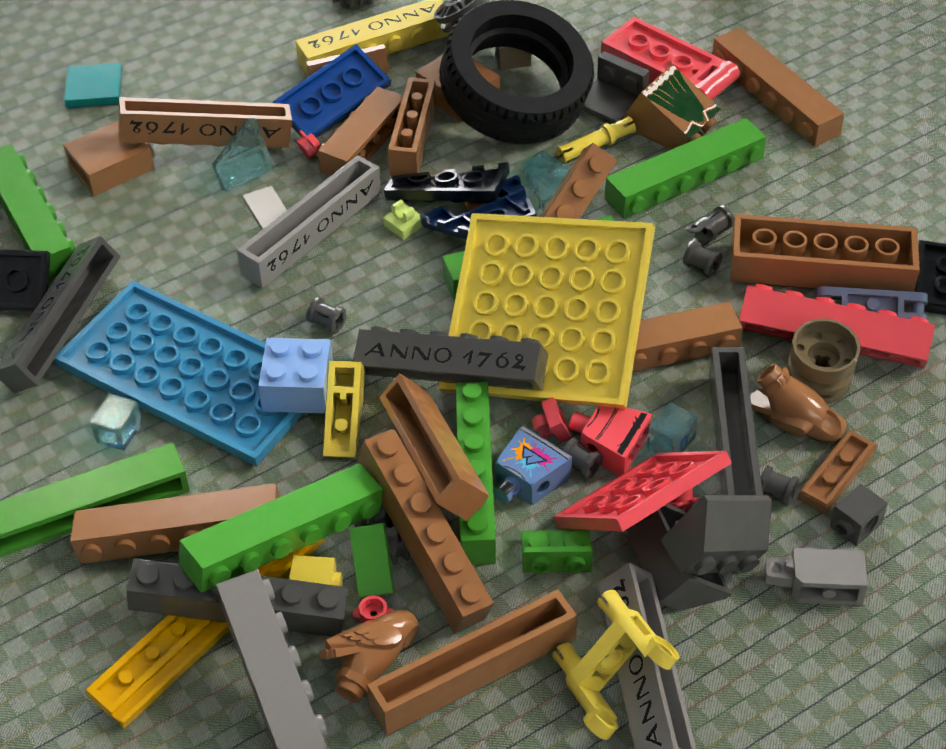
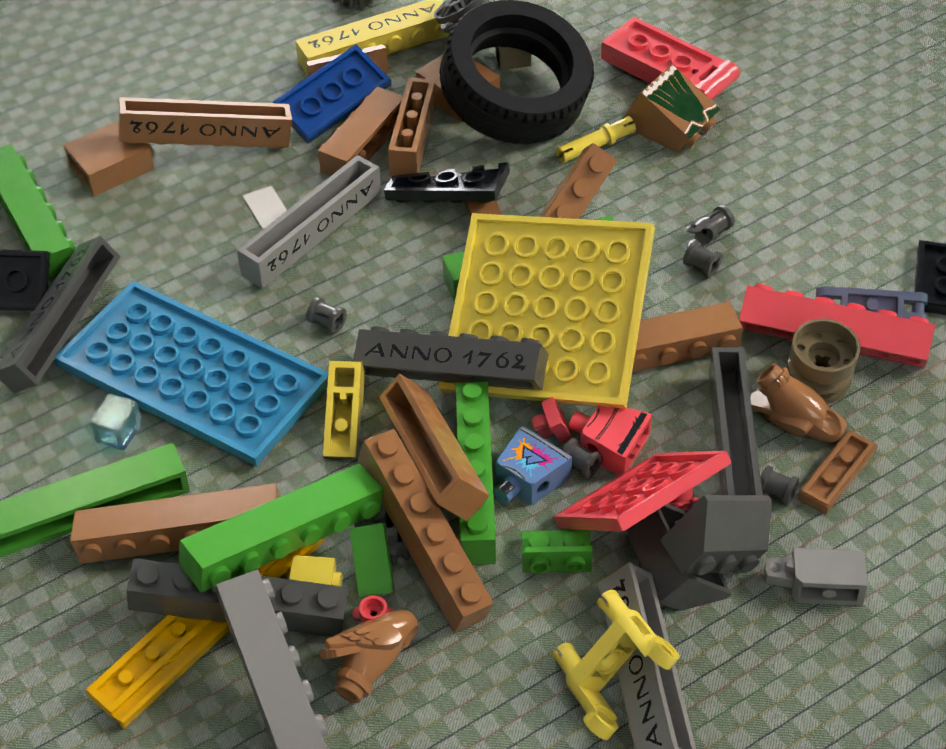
(93, 85): teal tile -> none
(243, 157): clear light blue wing -> none
(295, 375): light blue brick -> none
(308, 144): coral plate -> none
(402, 220): yellowish green tile -> none
(472, 661): medium nougat brick -> none
(512, 202): dark blue wing -> none
(544, 175): clear light blue wing -> none
(615, 87): dark grey bracket -> none
(672, 430): clear light blue brick -> none
(684, 168): bright green brick -> none
(780, 88): medium nougat brick -> none
(823, 253): medium nougat brick -> none
(858, 514): dark grey brick -> none

